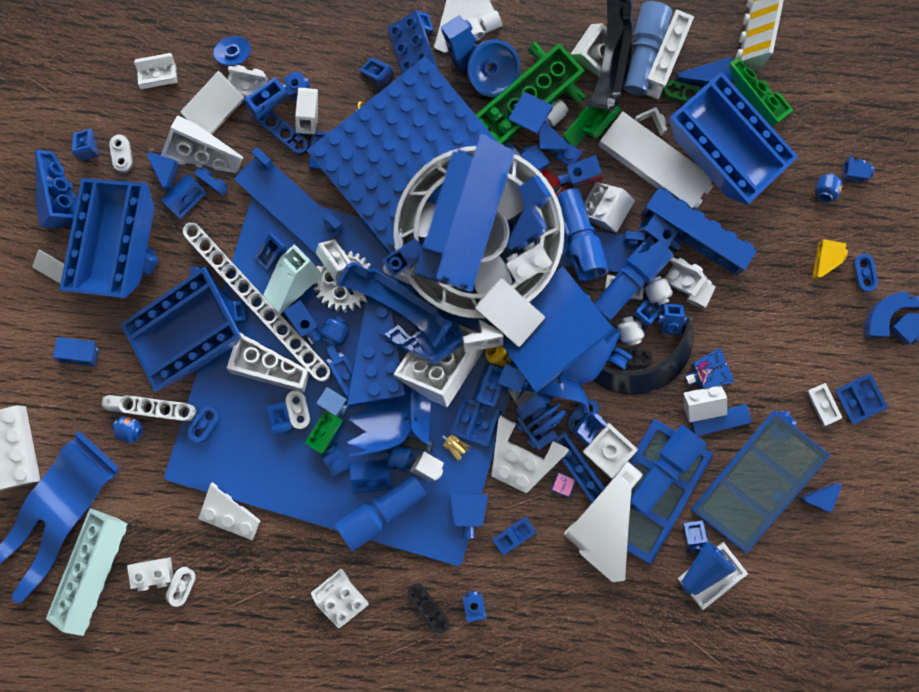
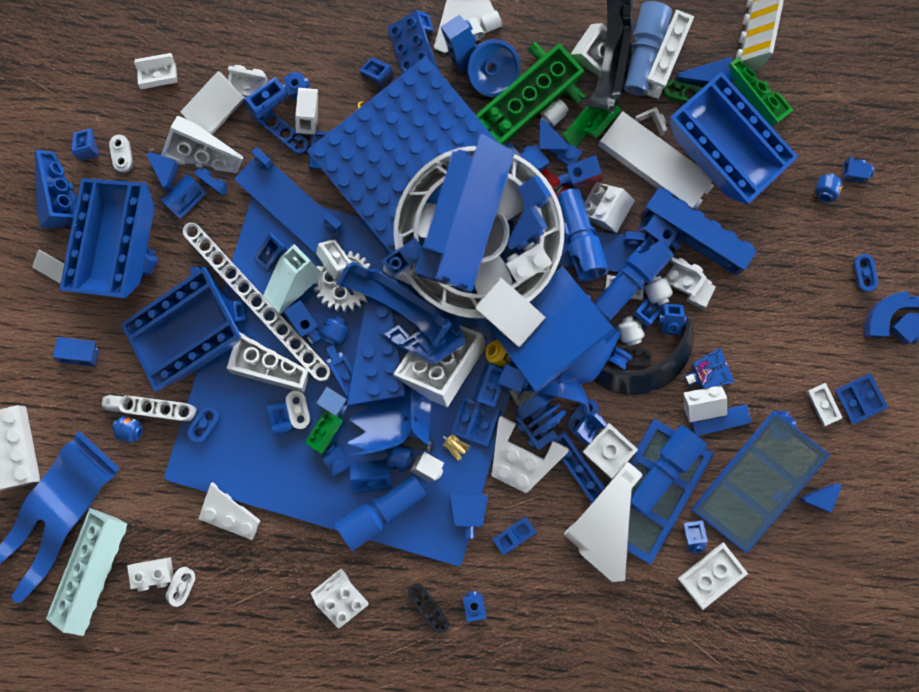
(232, 51): blue dish -> none
(487, 338): white slope -> none
(530, 112): blue piece -> none
(563, 484): bright pink tile -> none
(707, 569): blue cone -> none
(828, 257): yellow slope -> none

